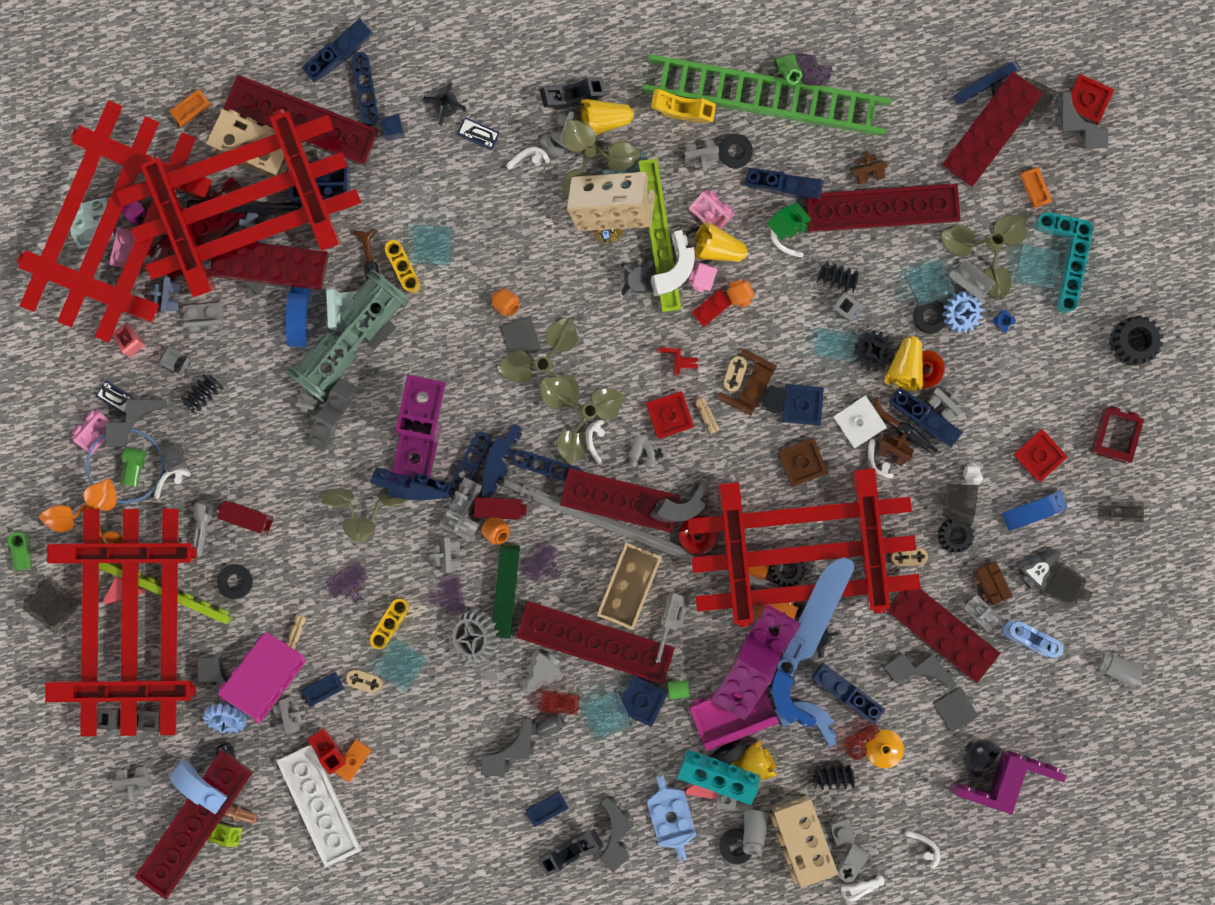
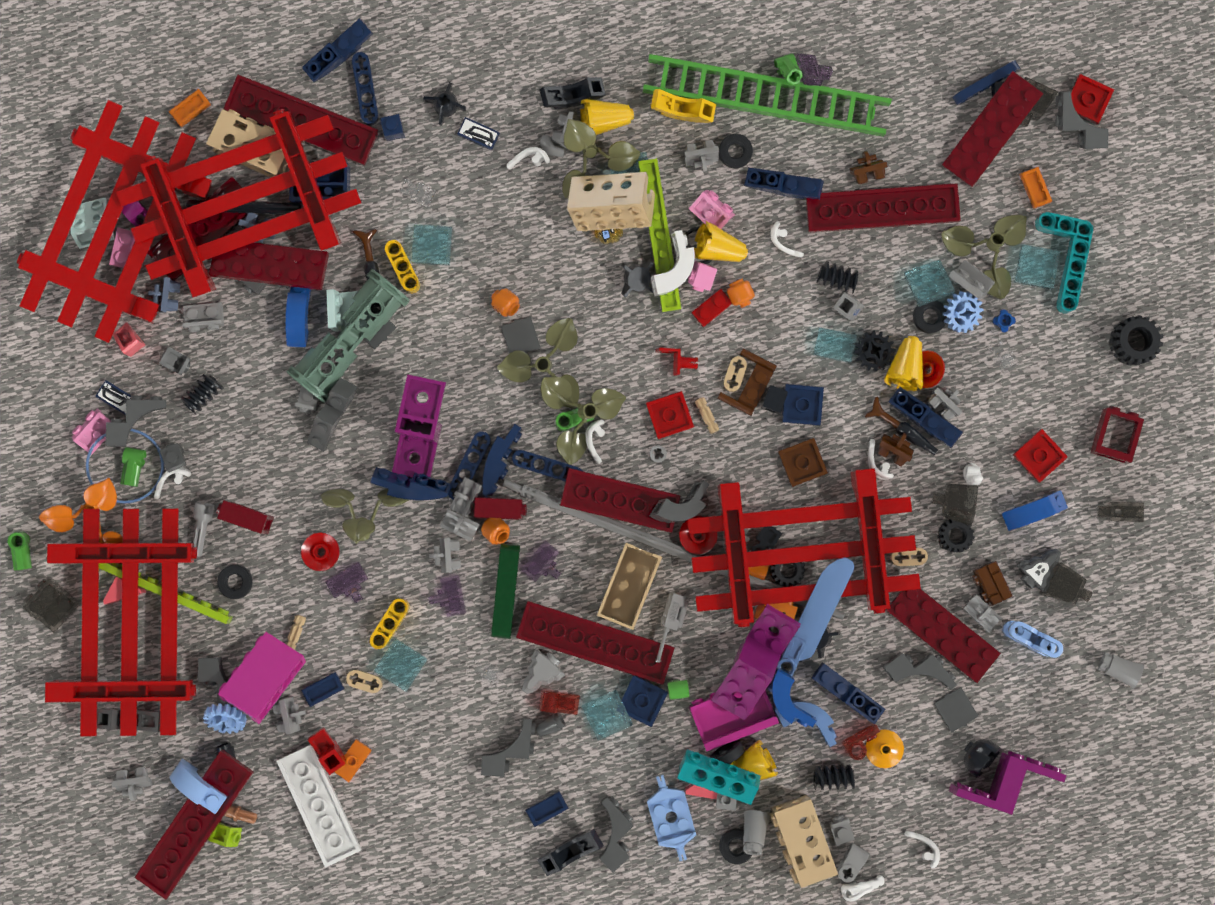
(310, 549): none -> red dish
(474, 647): light grey gear -> none
(573, 418): none -> bright green piece
(638, 447): light grey plant -> none
(768, 538): none -> black plate
(789, 221): green brick -> none
(860, 421): white plate -> none

